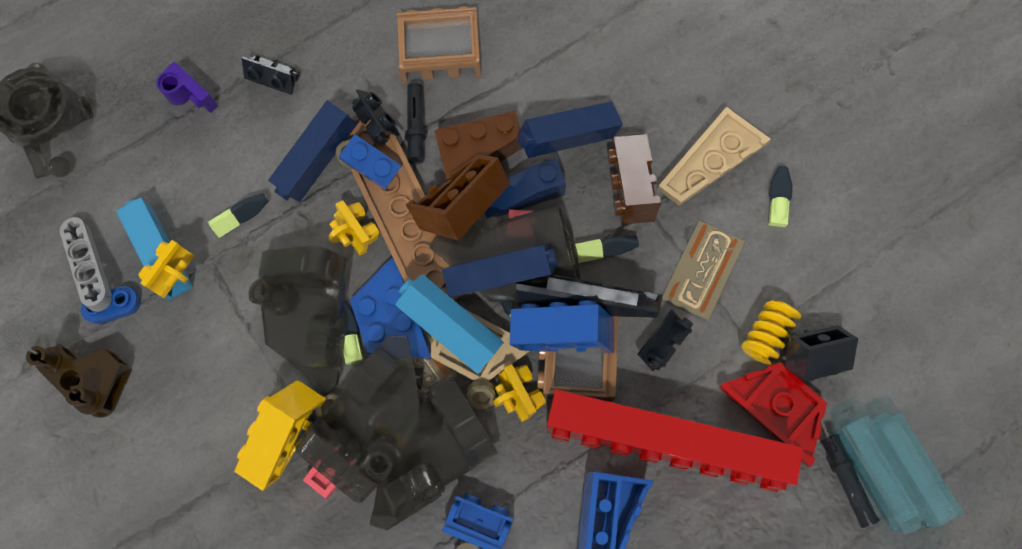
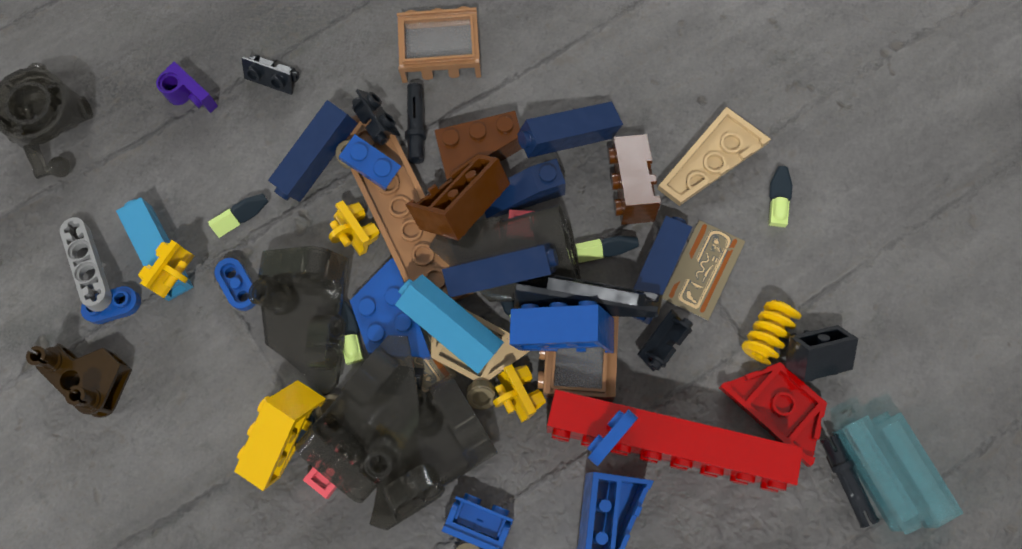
(236, 286): none -> blue plate
(602, 446): none -> blue plate
(663, 257): none -> dark blue brick

